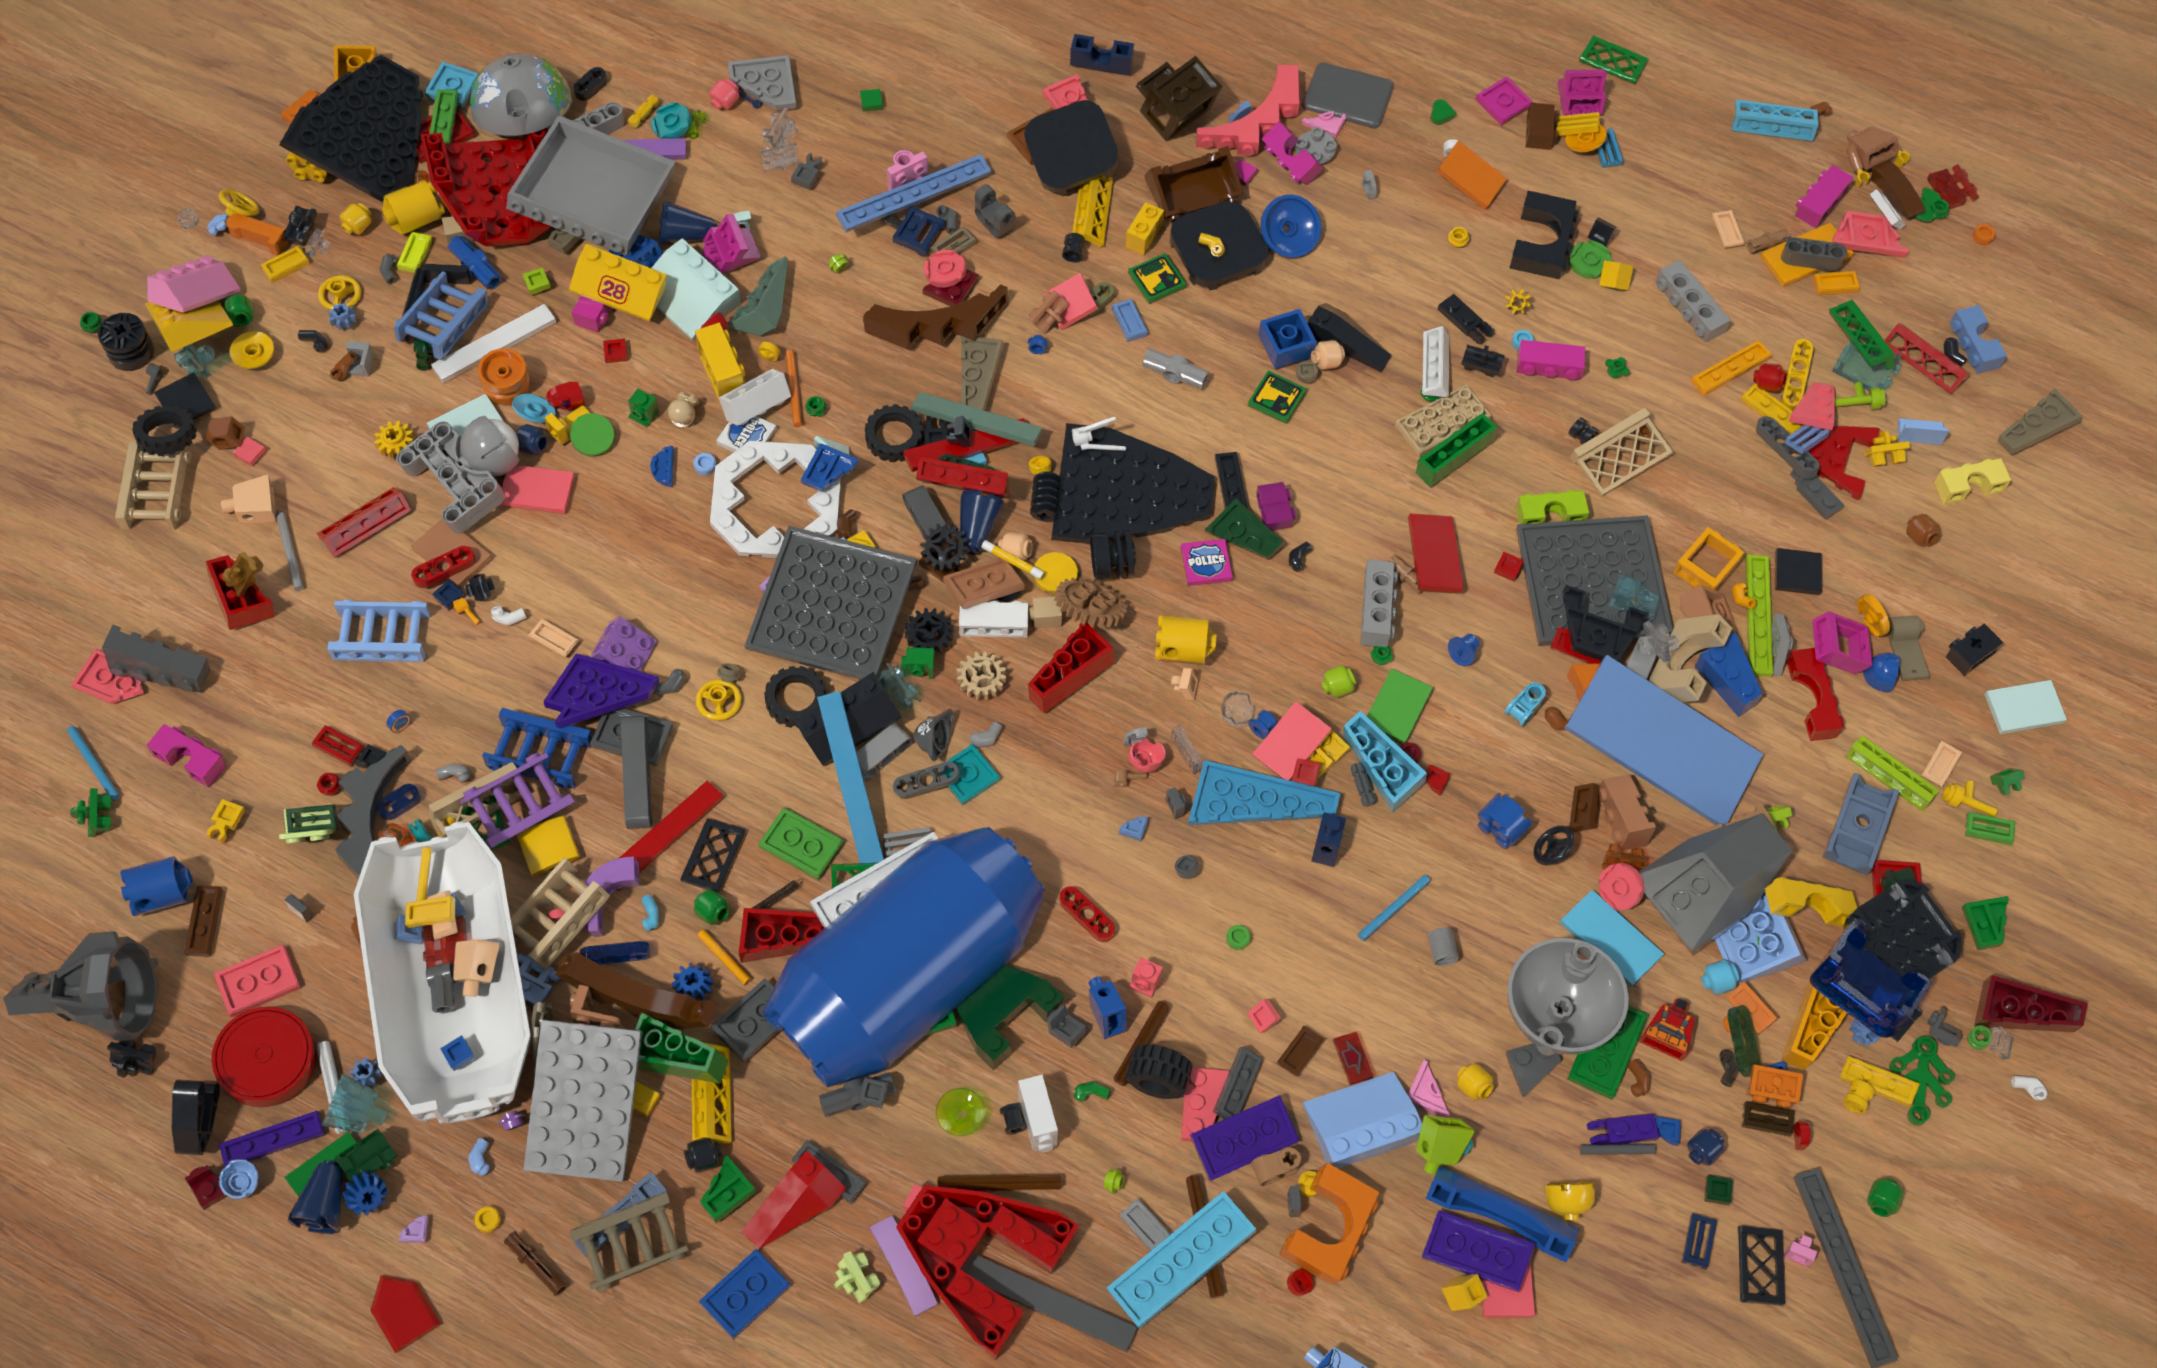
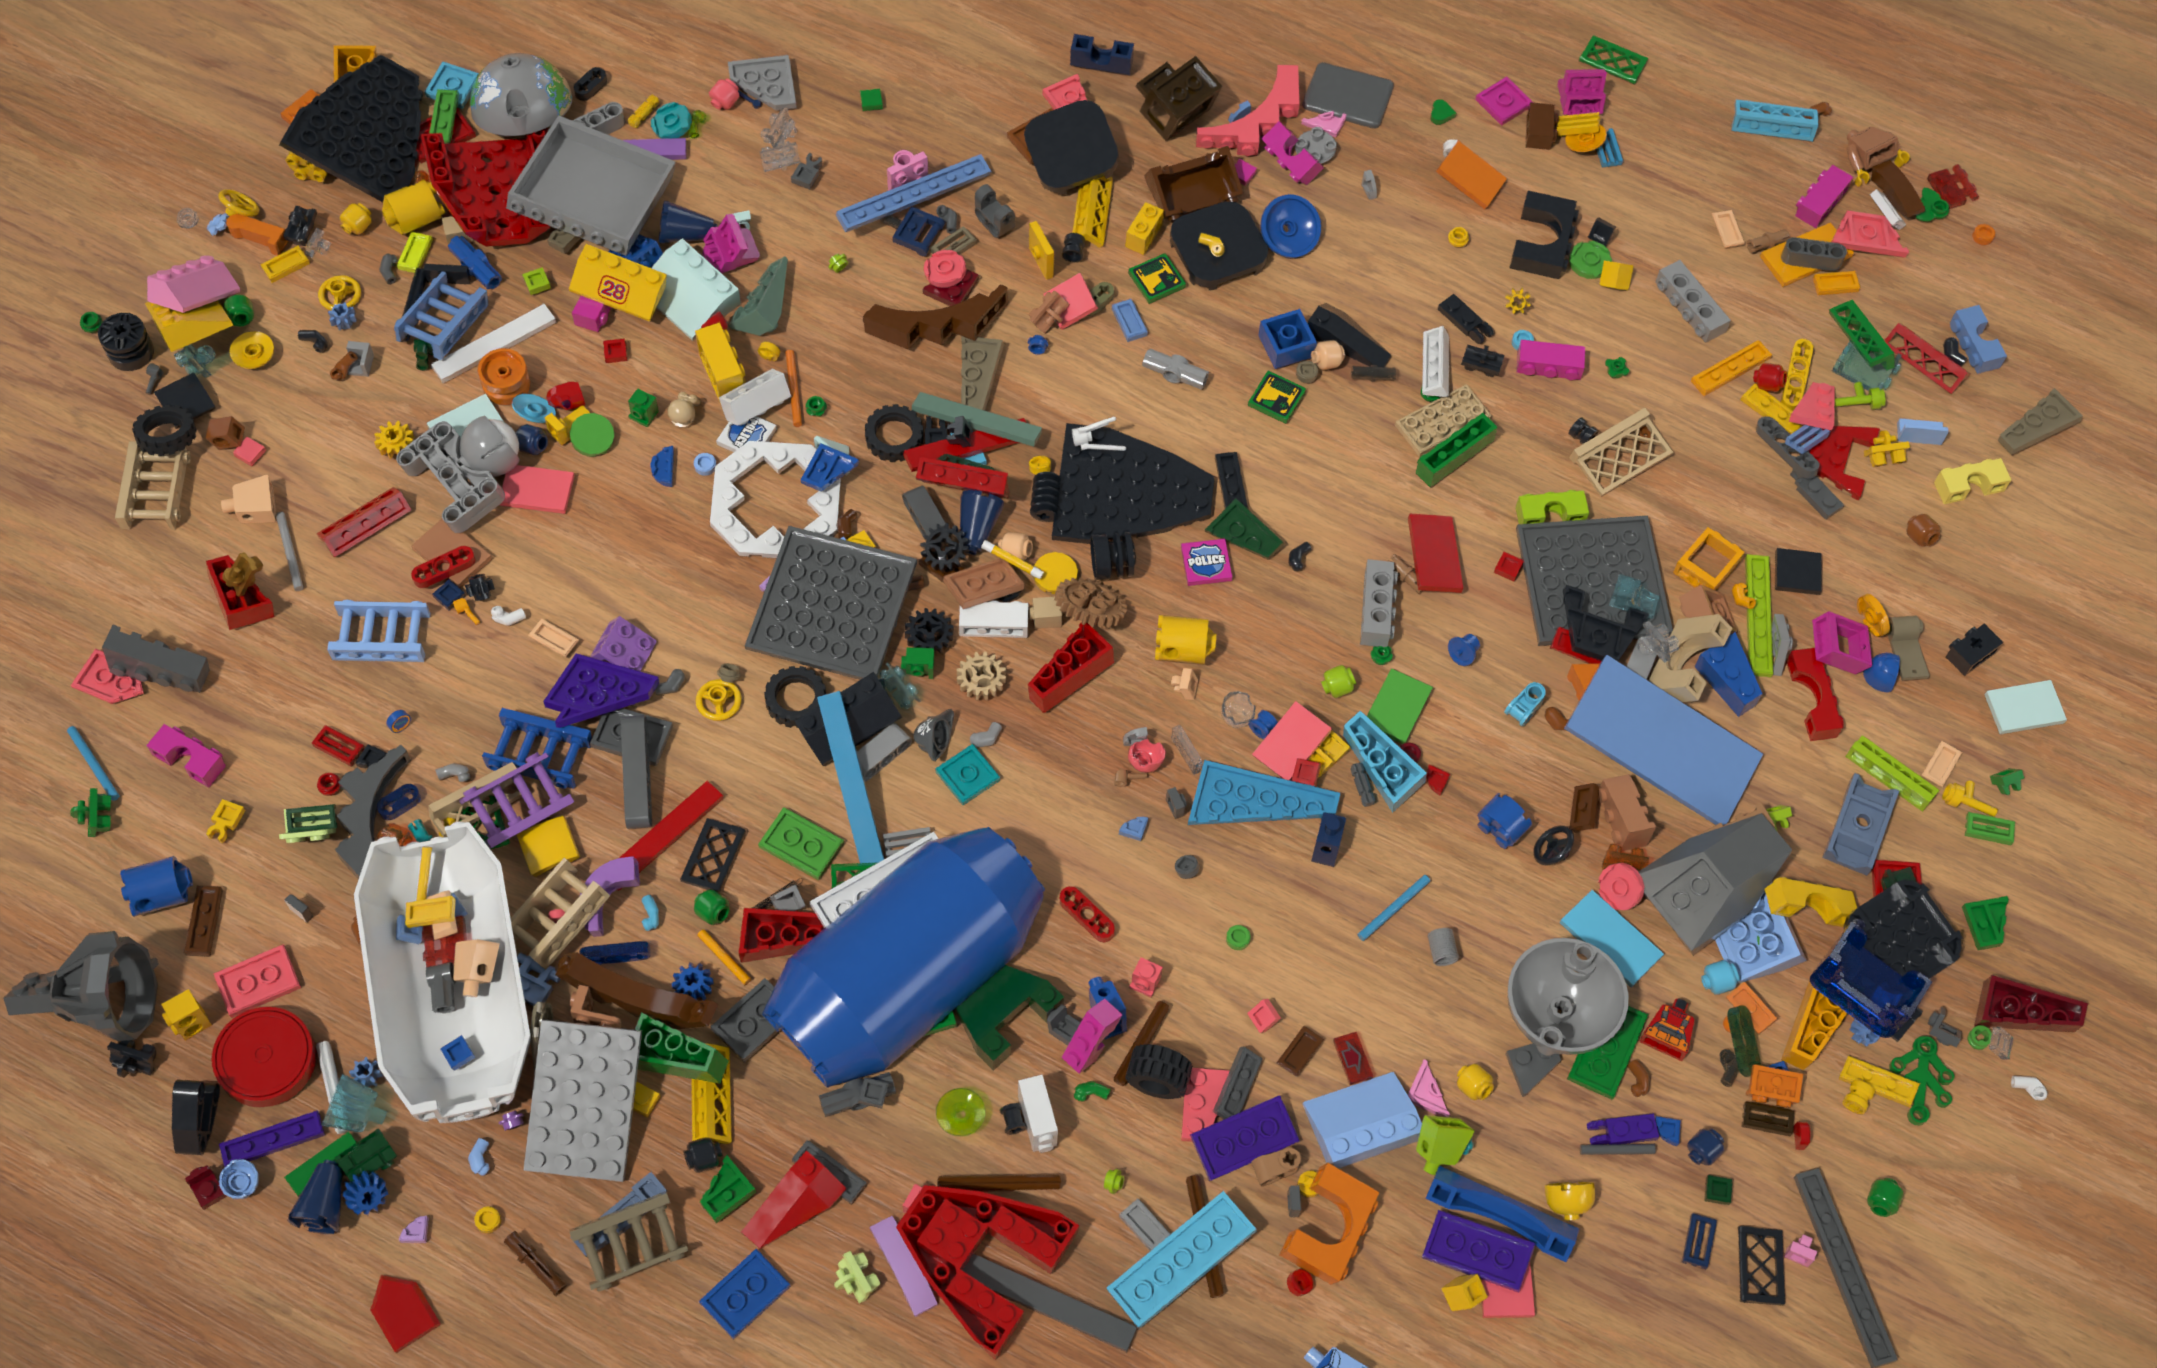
(185, 1015): none -> yellow brick
(788, 899): none -> light grey panel
(917, 775): dark grey beam -> none
(1041, 250): none -> yellow plate
(1086, 1042): none -> dark pink arch
(1274, 506): magenta brick -> none
(1373, 373): none -> clear smoke pin

